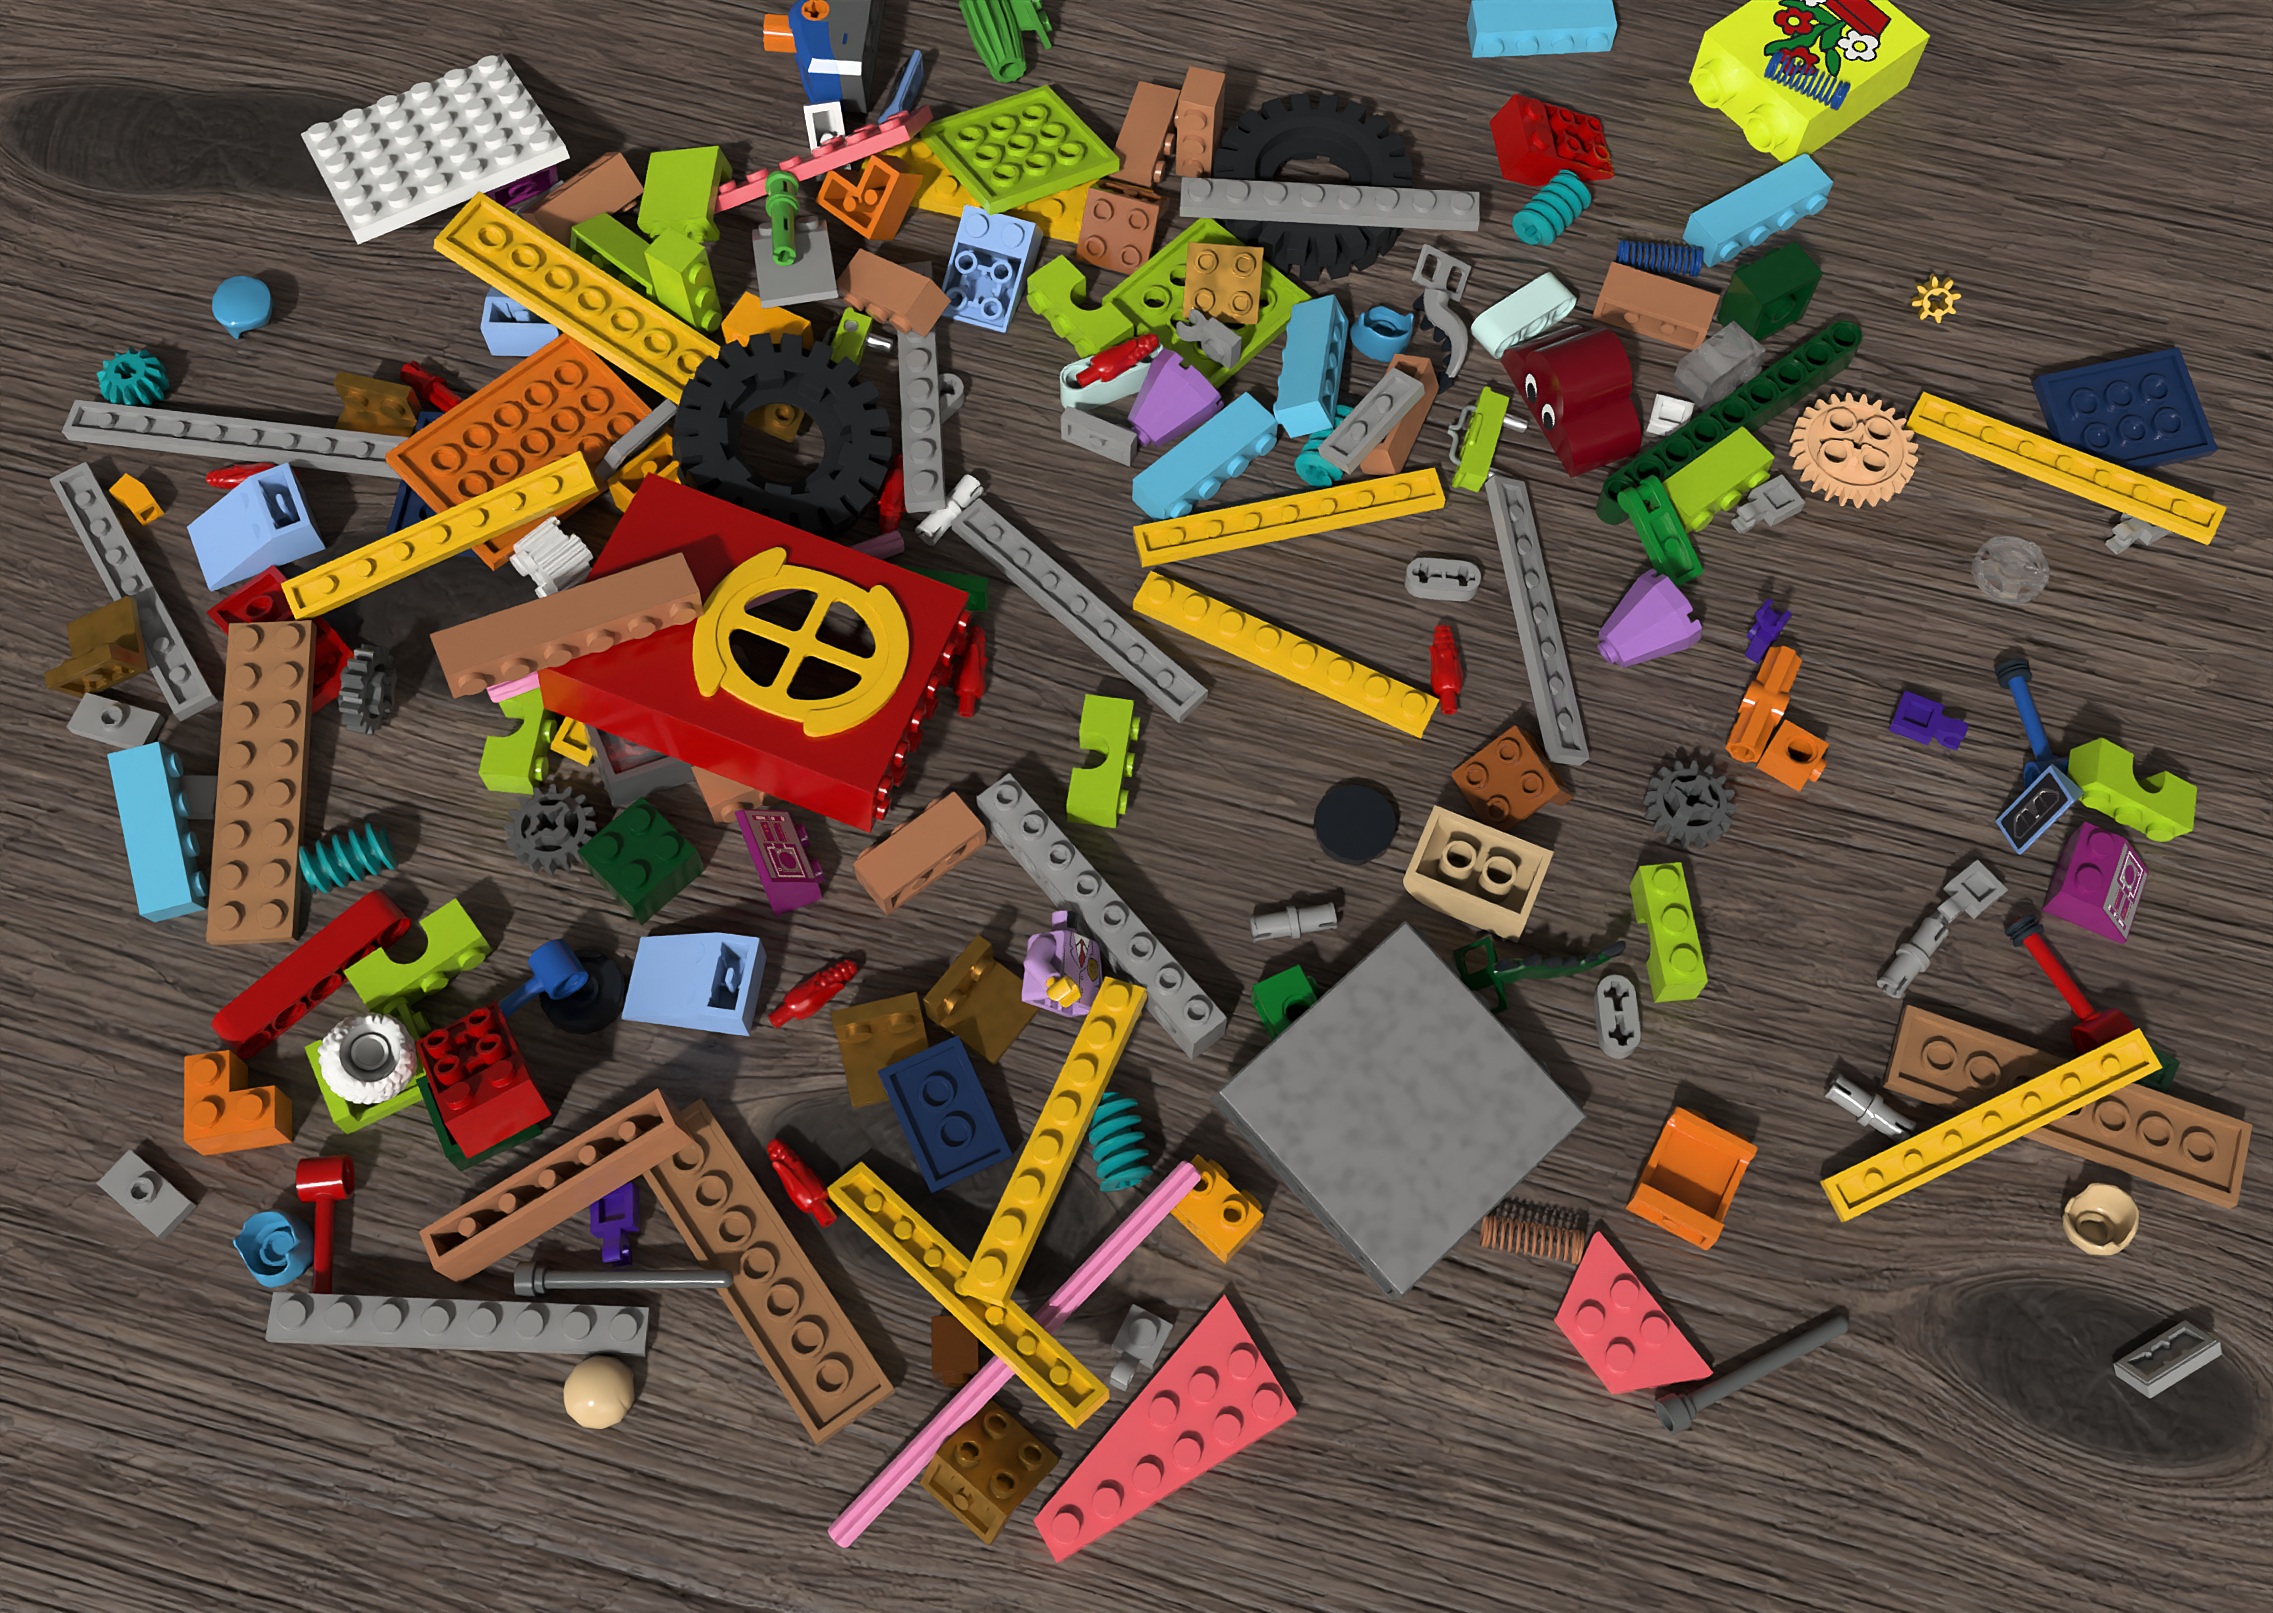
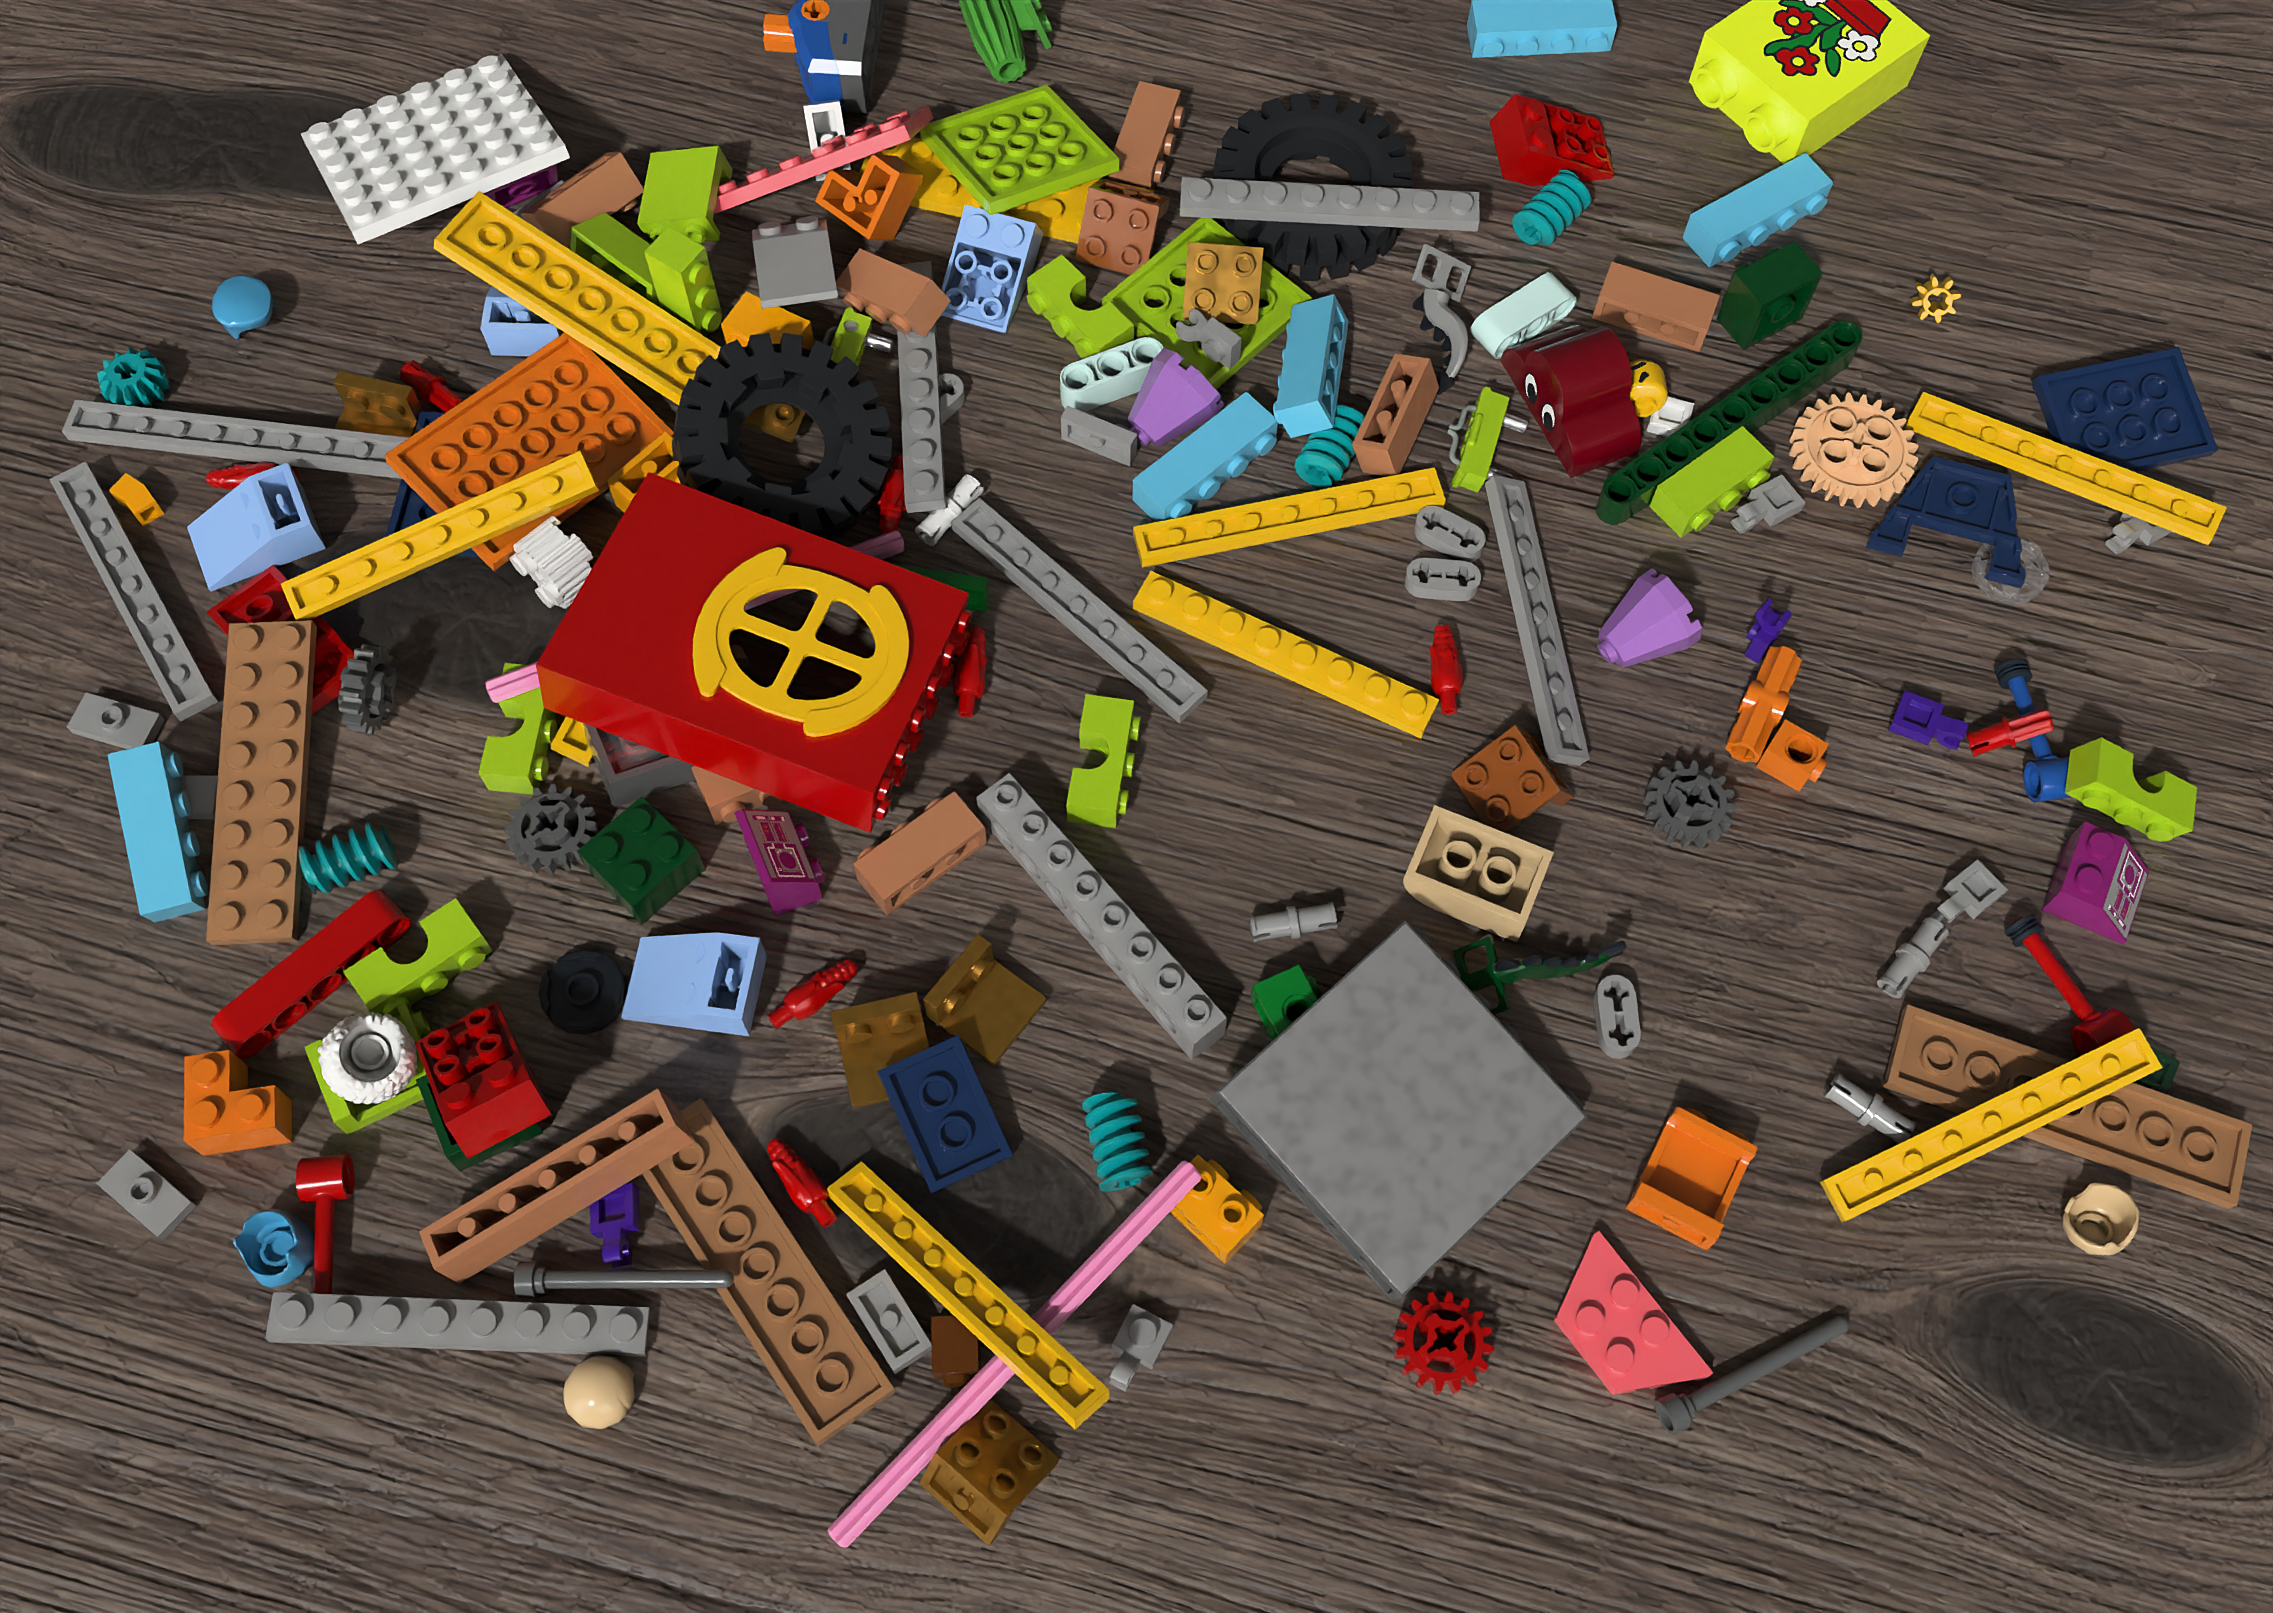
(103, 649): pearl gold bracket -> none
(554, 970): blue piece -> none
(567, 625): nougat brick -> none
(636, 440): light grey tile -> none
(782, 208): bright green pin -> none
(889, 1321): none -> light grey plate
(904, 86): medium blue slope -> none
(1053, 1143): yellow plate -> none
(1062, 968): lavender torso -> none
(1115, 360): red piece -> none
(1189, 1419): coral wing -> none
(1199, 122): nougat brick -> none
(1354, 824): black tile -> none
(1371, 420): light grey plate -> none
(1382, 333): dark azure hair -> none
(1449, 534): none -> light grey beam
(1451, 1358): none -> red gear
(1577, 1242): nougat piece -> none
(1648, 387): none -> yellow head
(1660, 531): green plate -> none
(1675, 956): lime arch -> none
(1695, 266): blue piece -> none
(1719, 366): clear brick -> none
(1837, 97): blue piece -> none
(1961, 503): none -> dark blue wing
(2009, 731): none -> red axle
(2038, 808): slope -> none
(2167, 1359): light grey plate -> none

